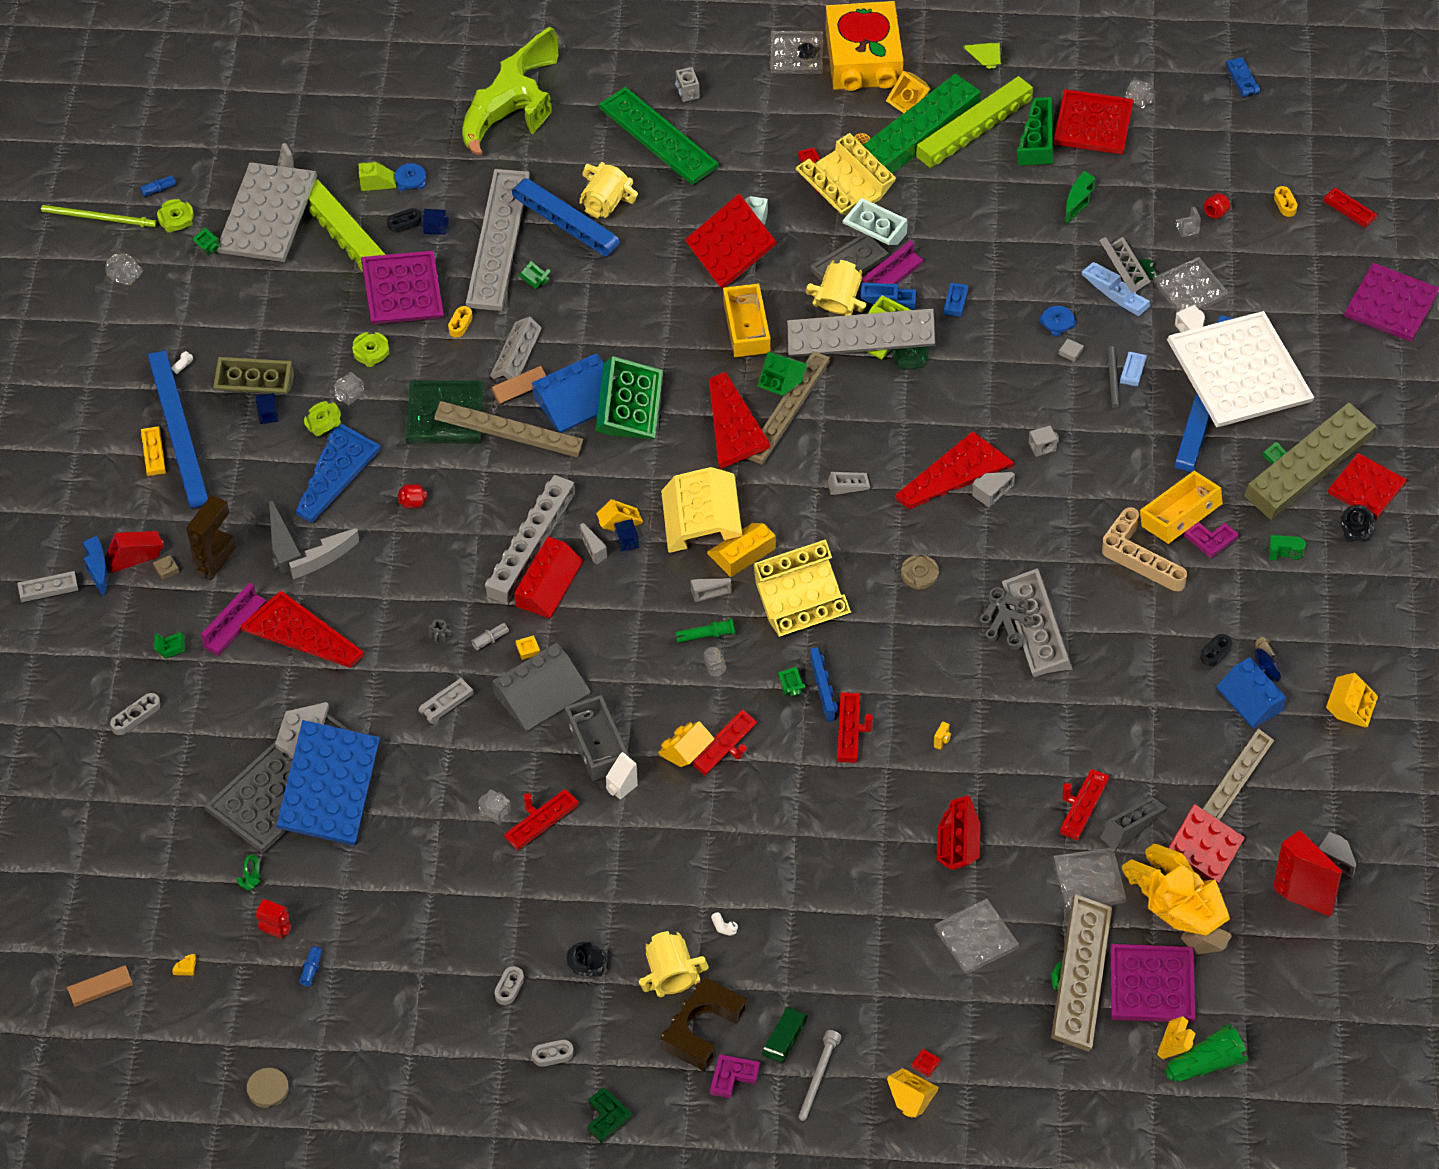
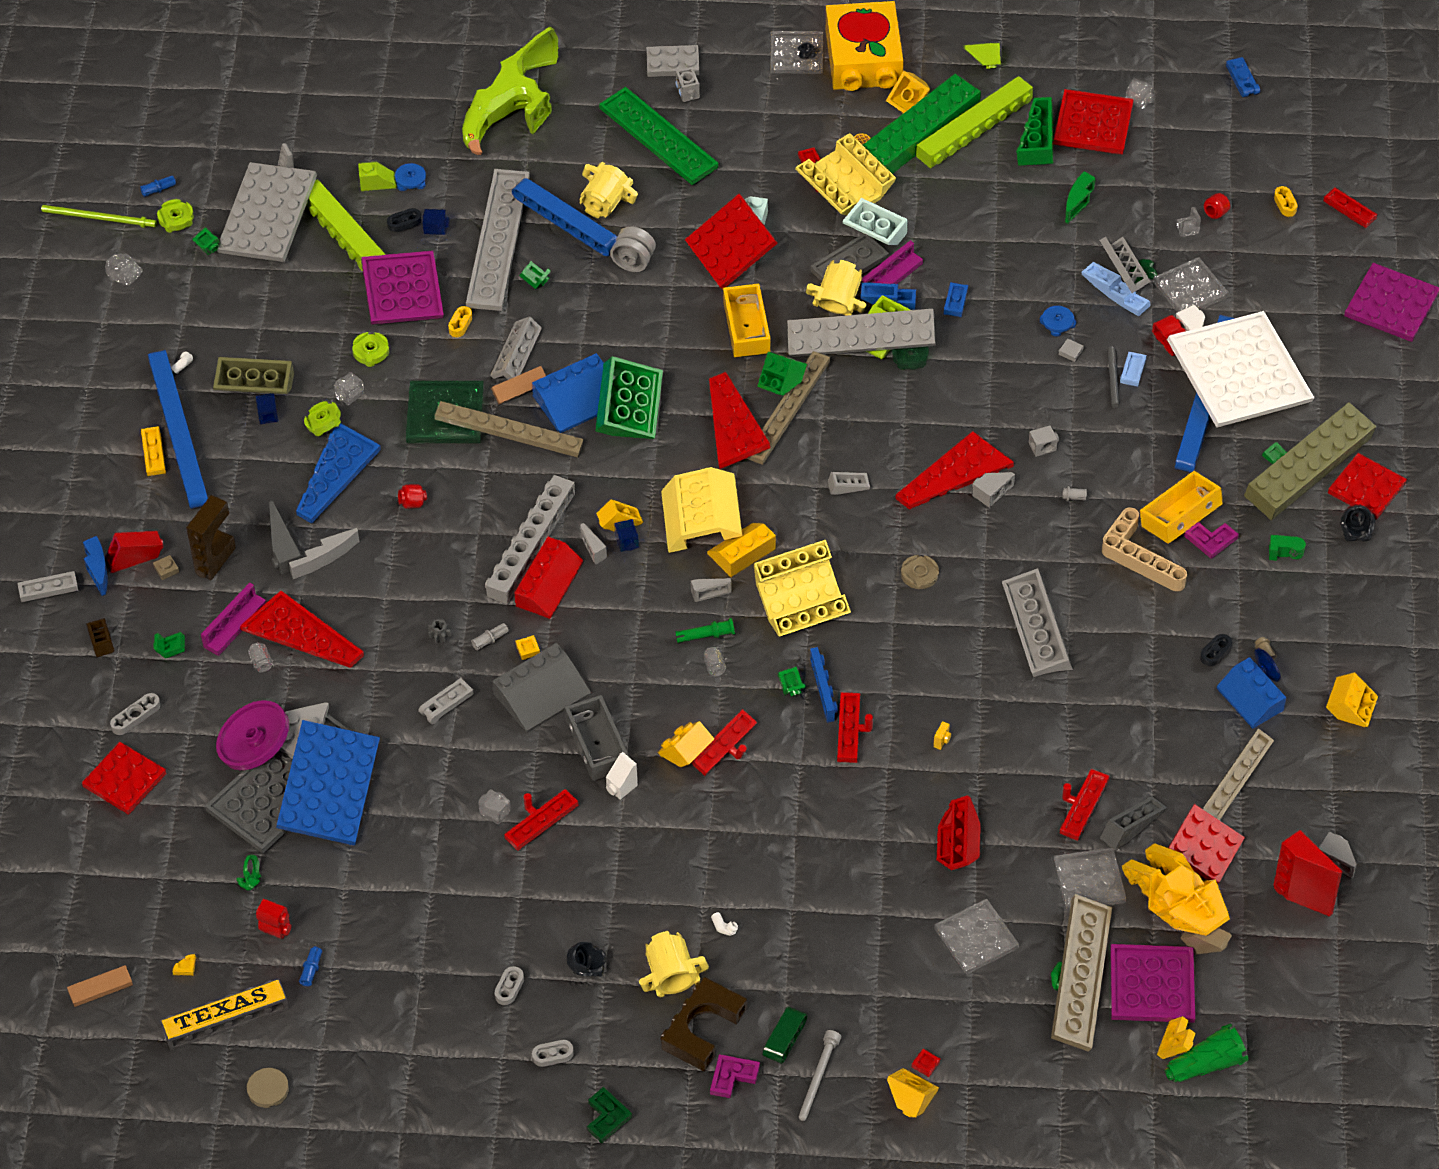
(100, 638): none -> dark brown slope
(124, 778): none -> red plate
(224, 1014): none -> brick
(252, 735): none -> magenta dish
(260, 657): none -> clear brick
(632, 249): none -> light grey wheel
(668, 59): none -> light grey plate
(1005, 615): dark grey plant -> none
(1074, 494): none -> light grey pin
(1164, 328): none -> red brick

